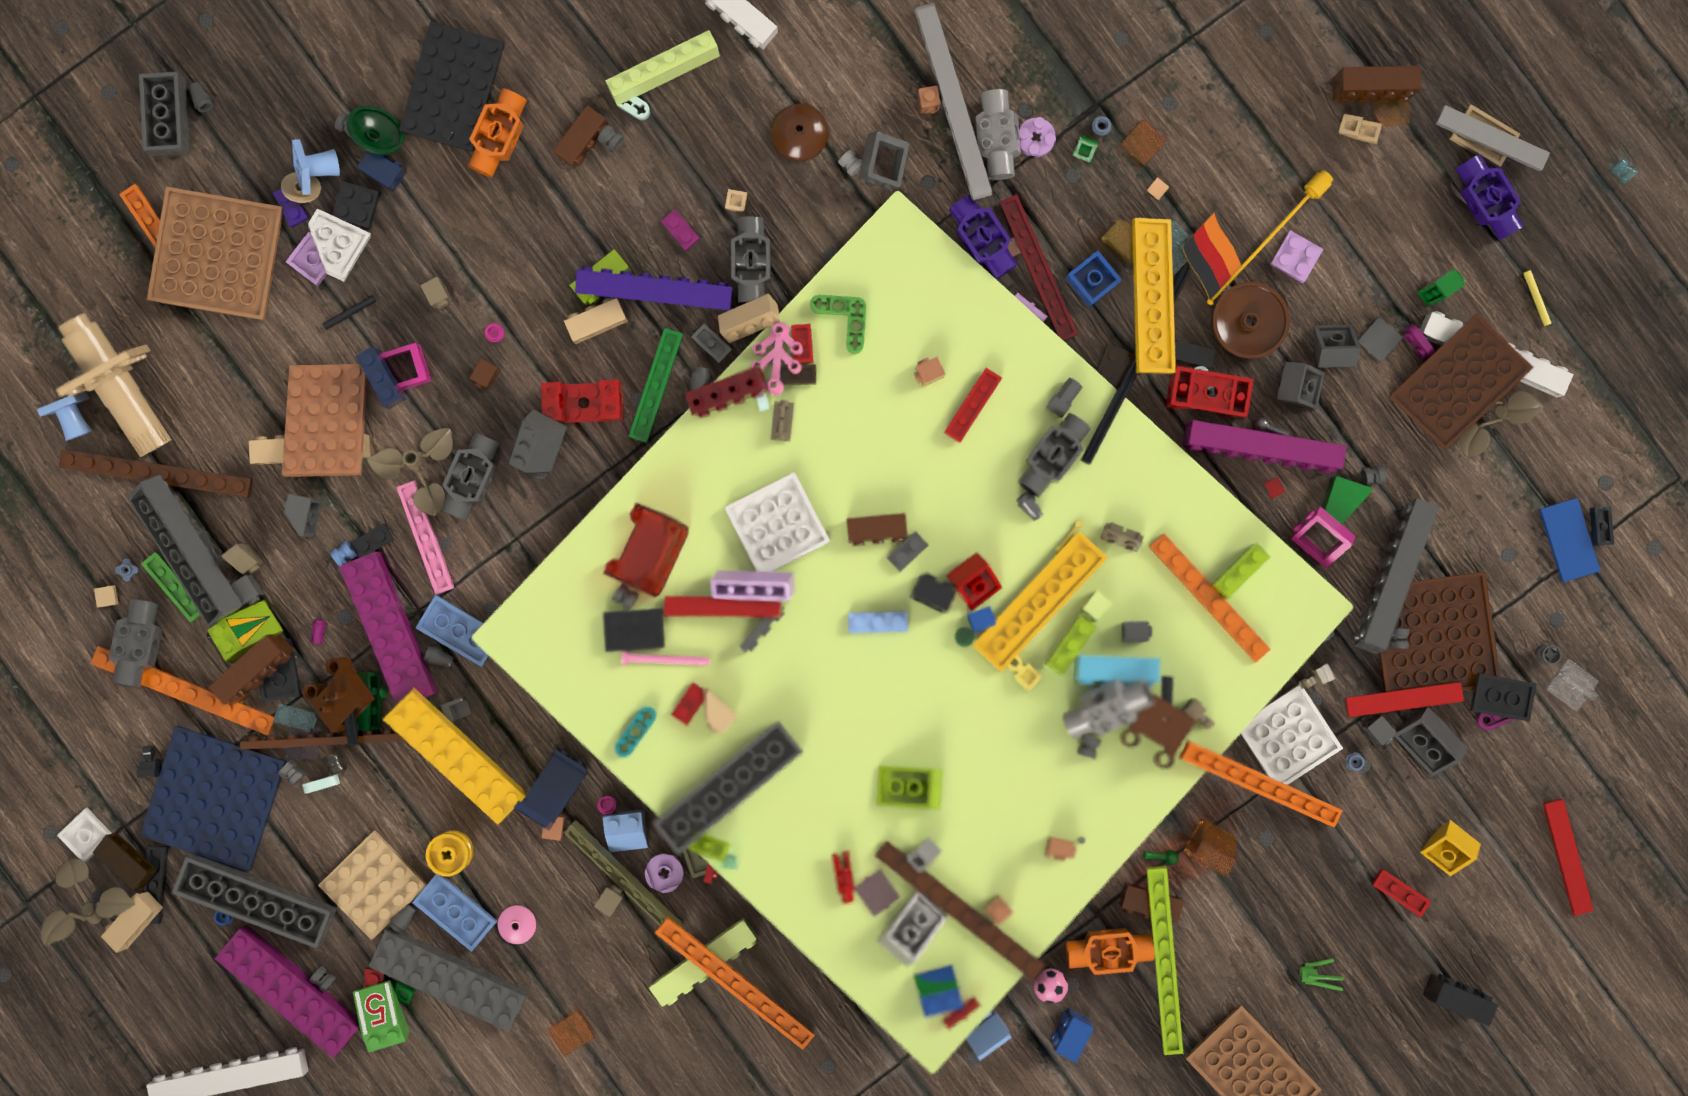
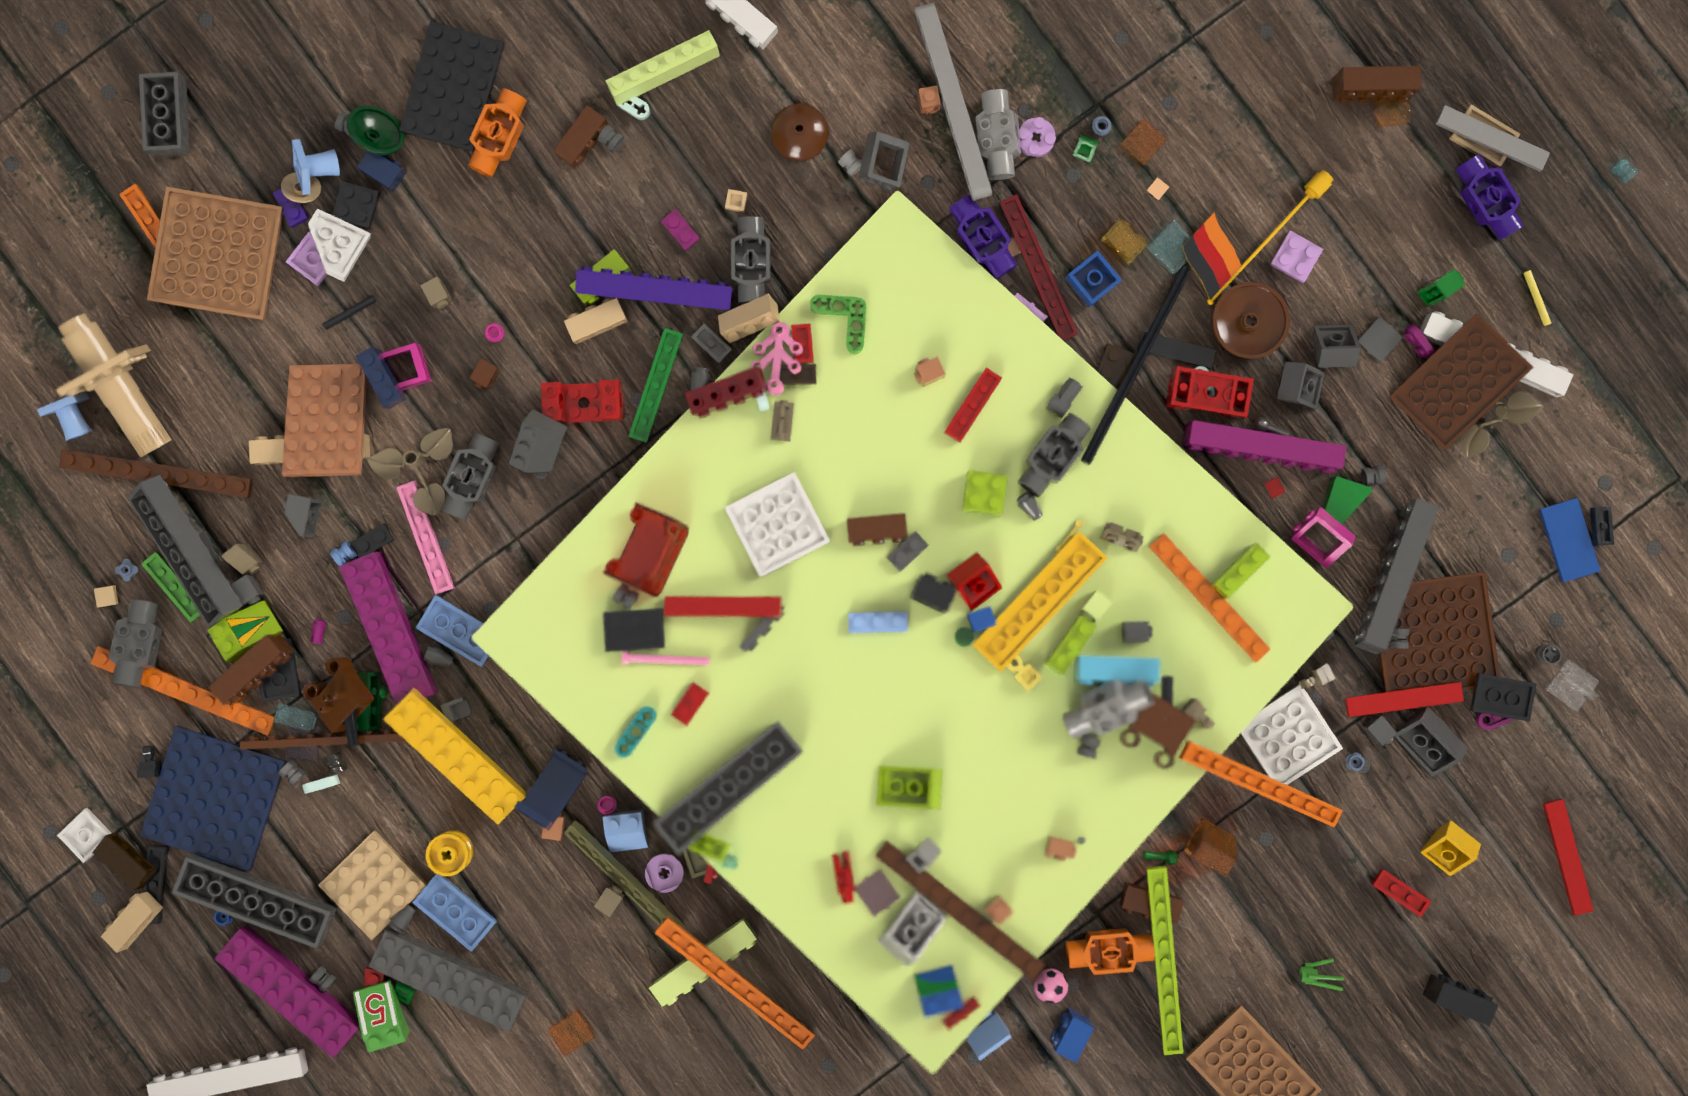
(112, 902): dark tan plant -> none
(200, 98): dark grey cone -> none
(521, 916): bright pink dish -> none
(717, 713): tan slope -> none
(753, 585): lavender brick -> none
(984, 493): none -> lime brick
(1153, 296): yellow plate -> none
(1360, 129): tan slope -> none

